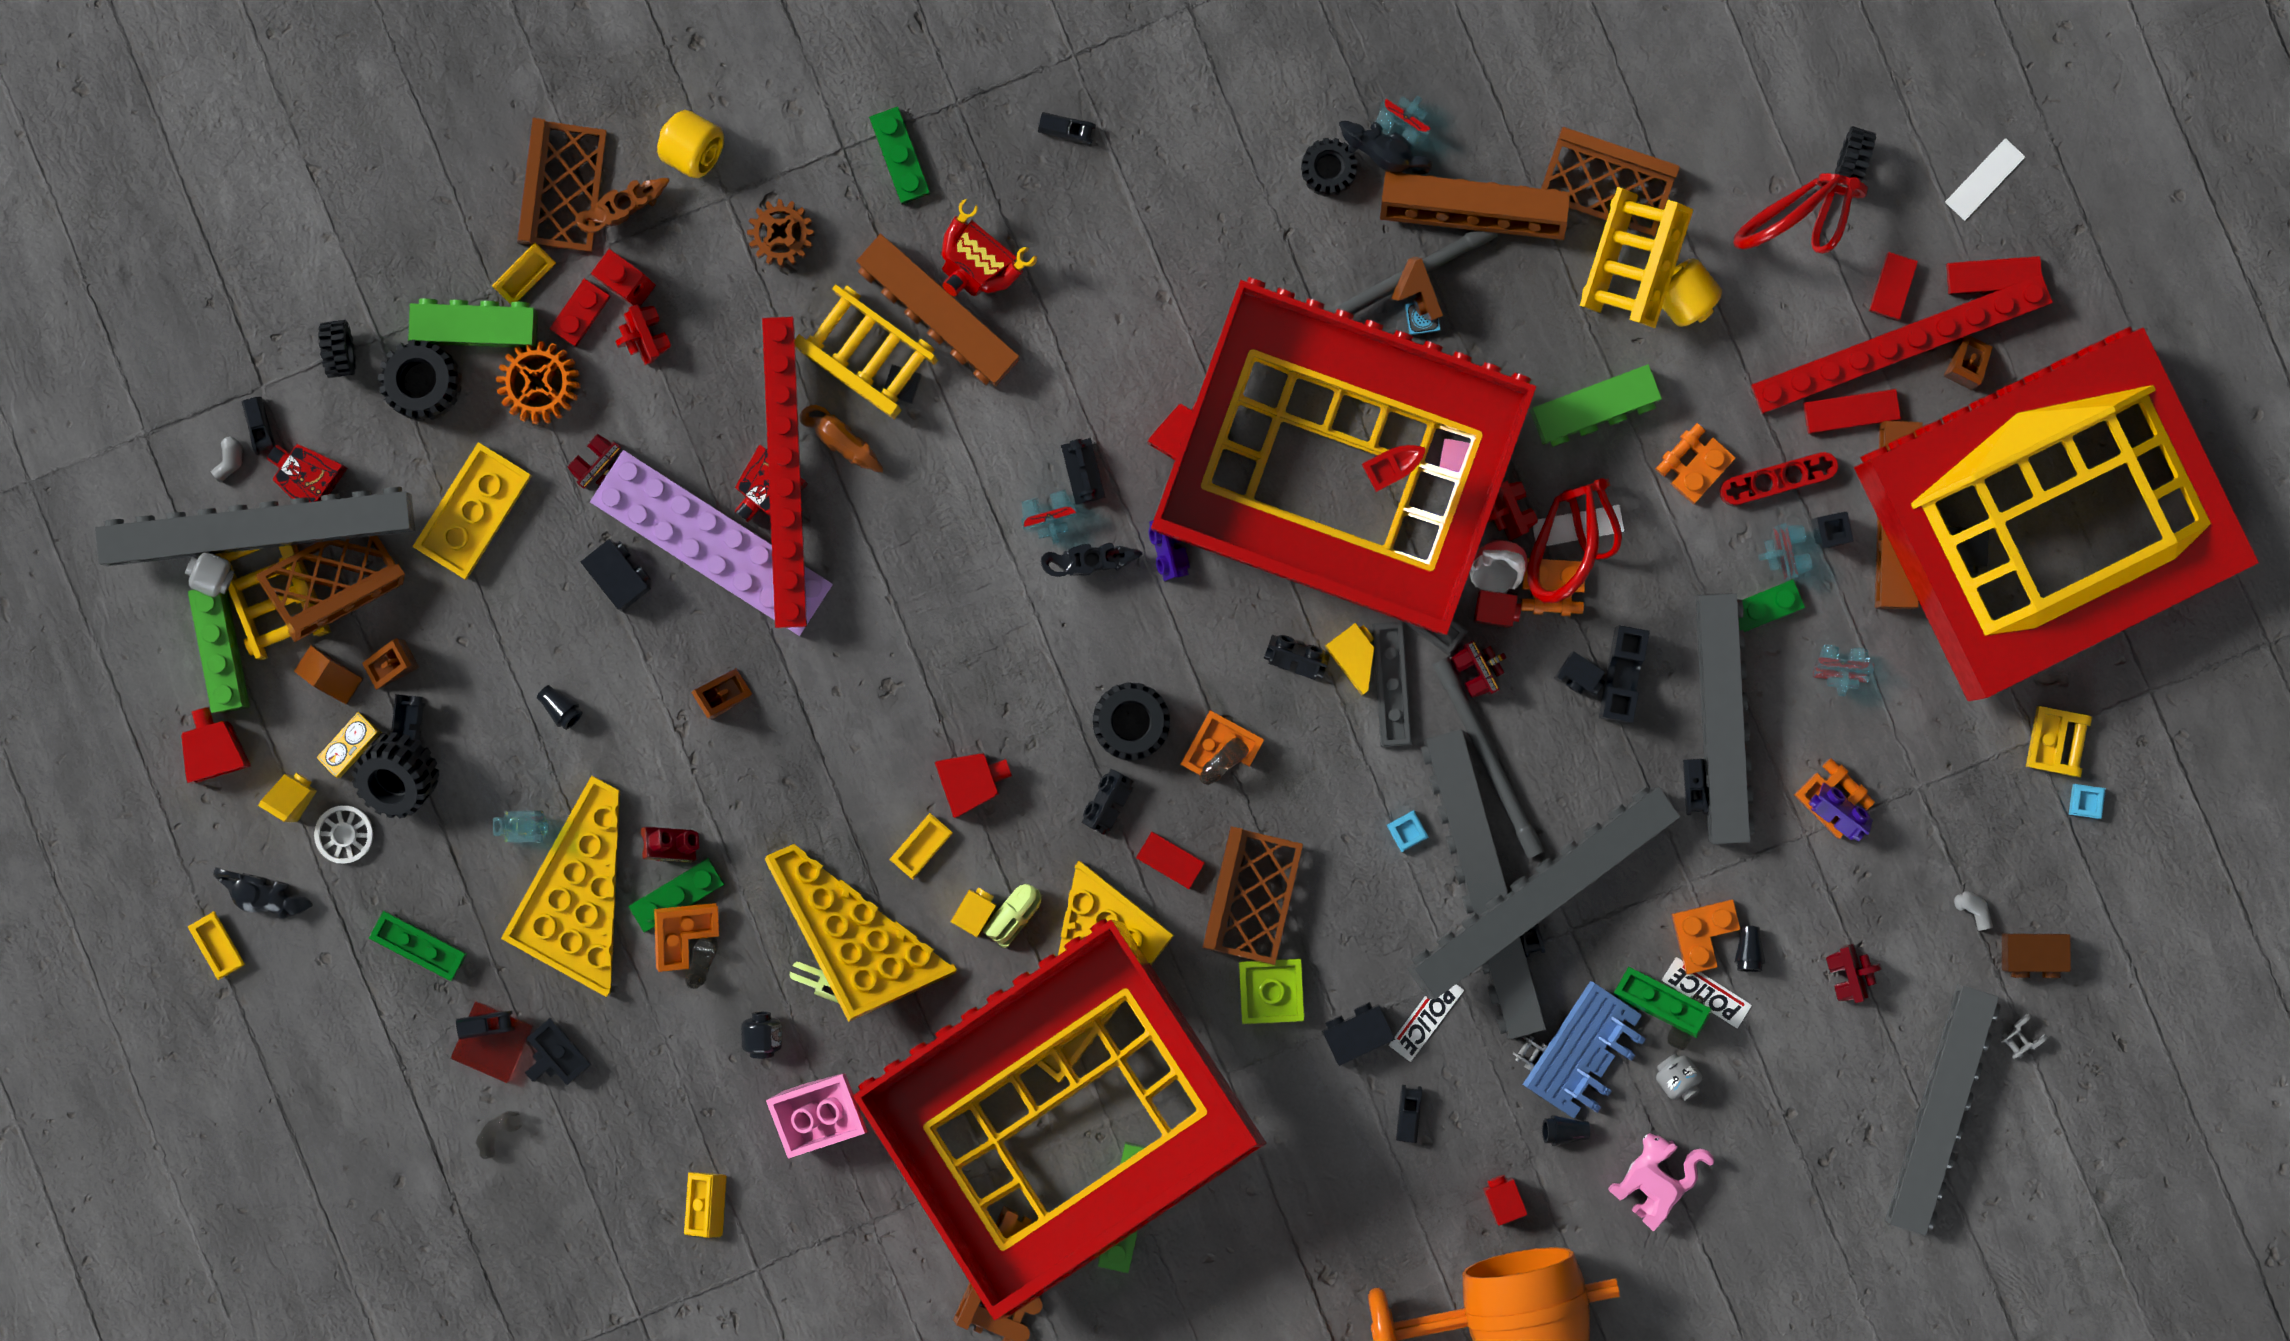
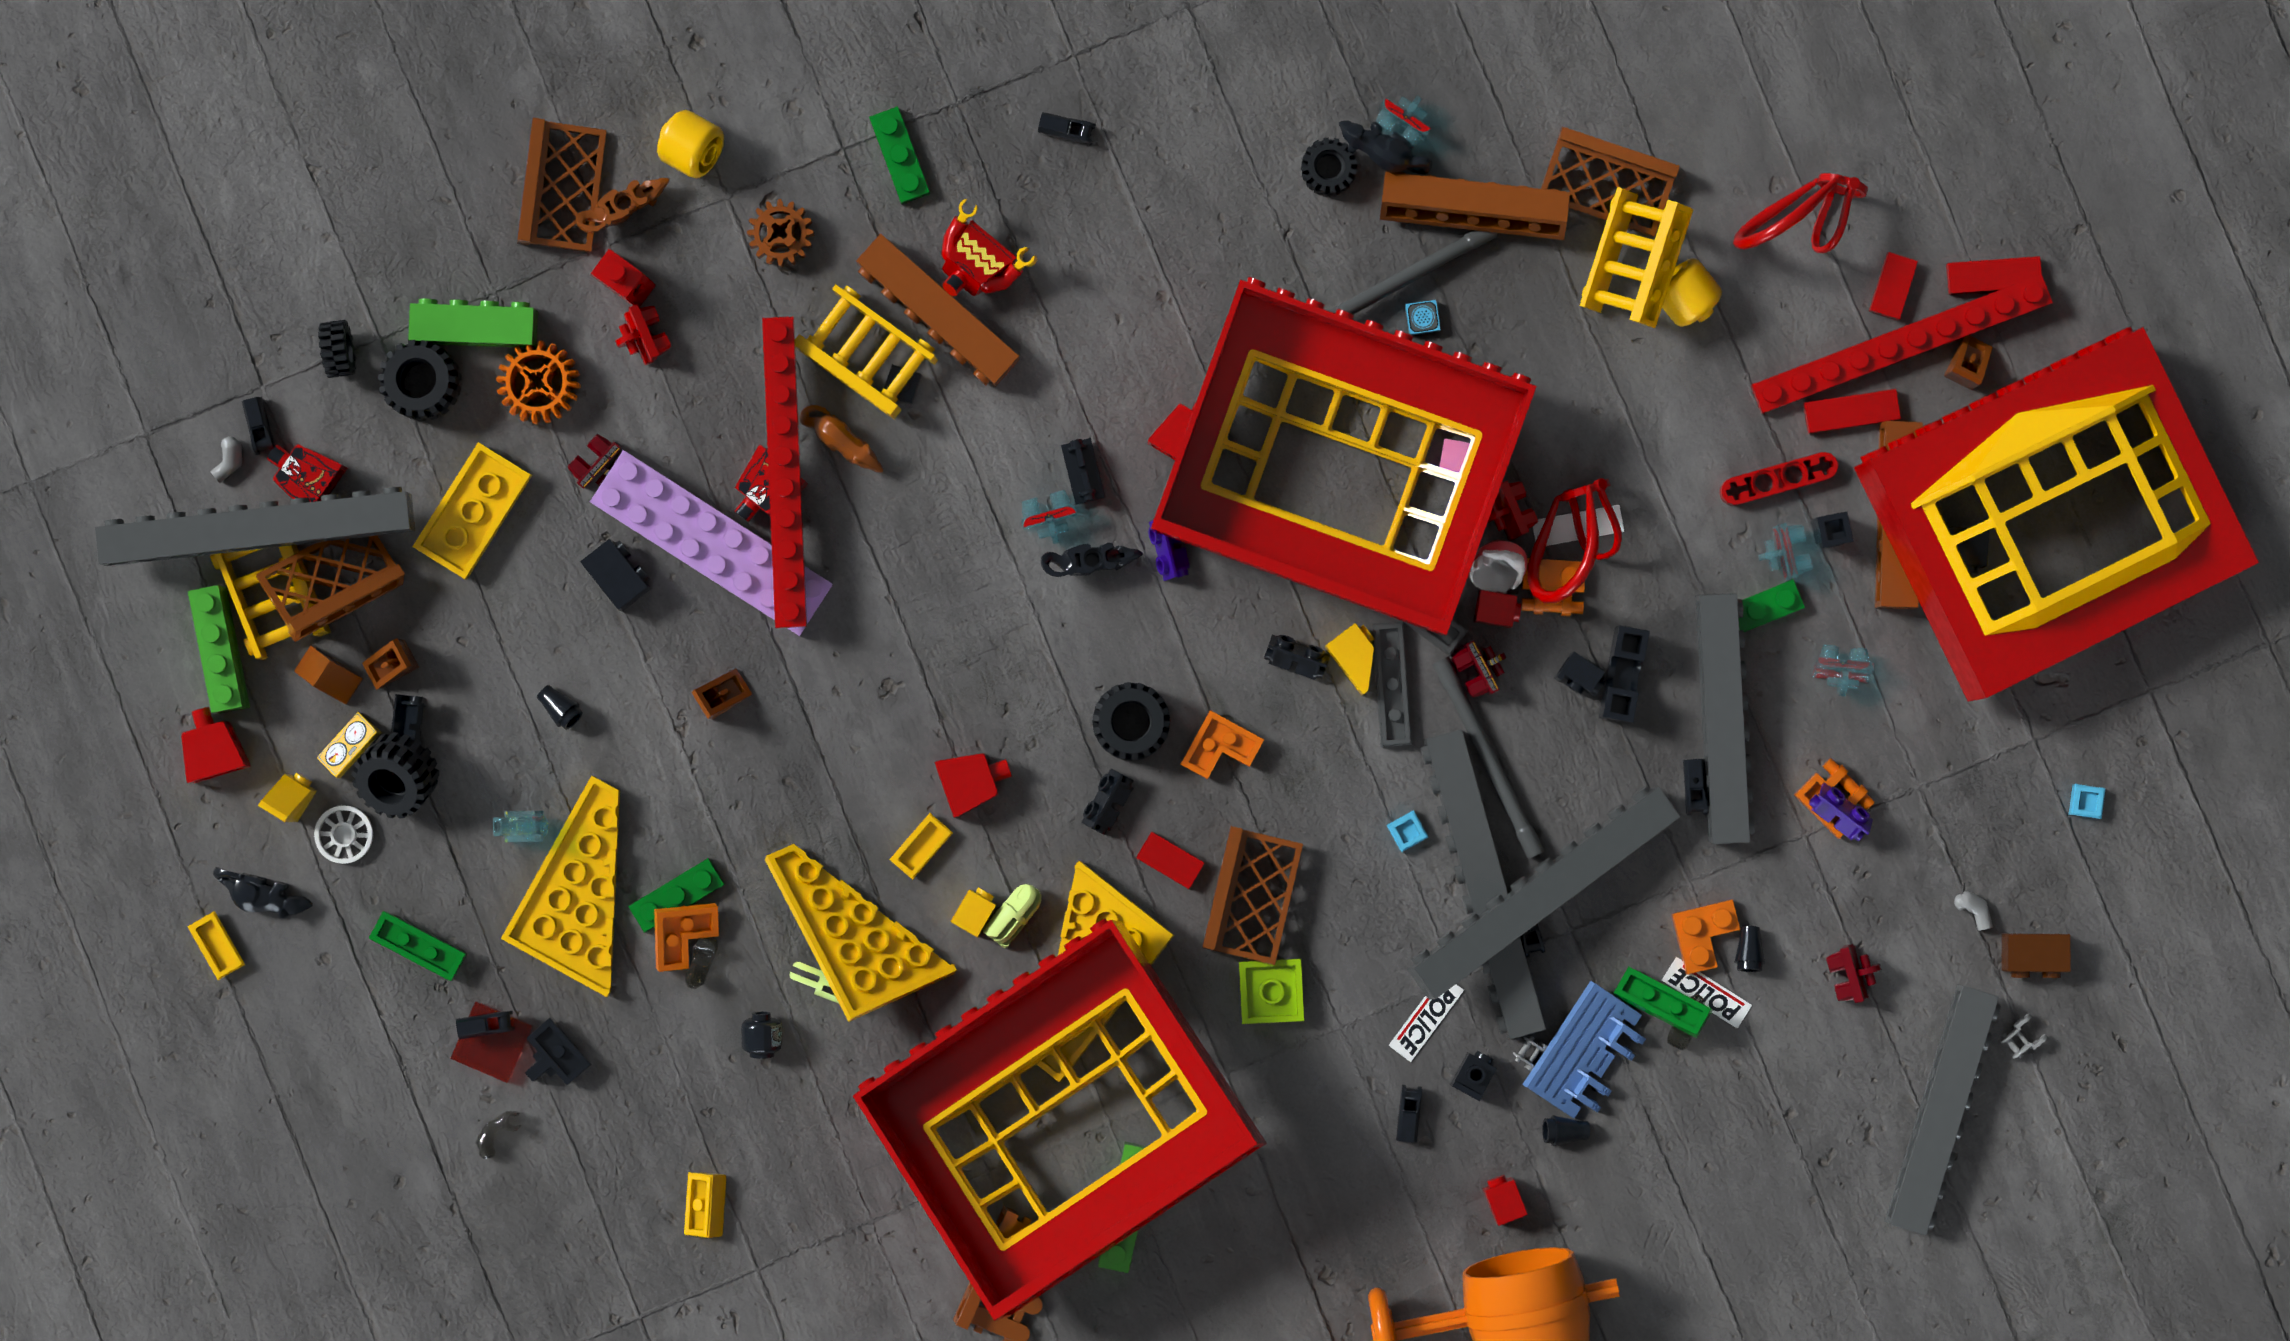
(209, 574): light grey head -> none
(524, 274): yellow tile -> none
(580, 312): red plate -> none
(669, 844): dark red hips -> none
(816, 1115): bright pink slope -> none
(1224, 760): clear smoke piece -> none
(1357, 1033): black brick -> none
(1393, 465): red plate -> none
(1416, 281): dark orange slope -> none
(1463, 1081): none -> black brick
(1595, 405): bright green brick -> none
(1660, 1187): bright pink animal -> none
(1679, 1077): light grey head -> none
(1703, 468): orange plate -> none
(1856, 153): black tyre -> none
(1985, 179): white sticker -> none
(2049, 739): yellow plate -> none

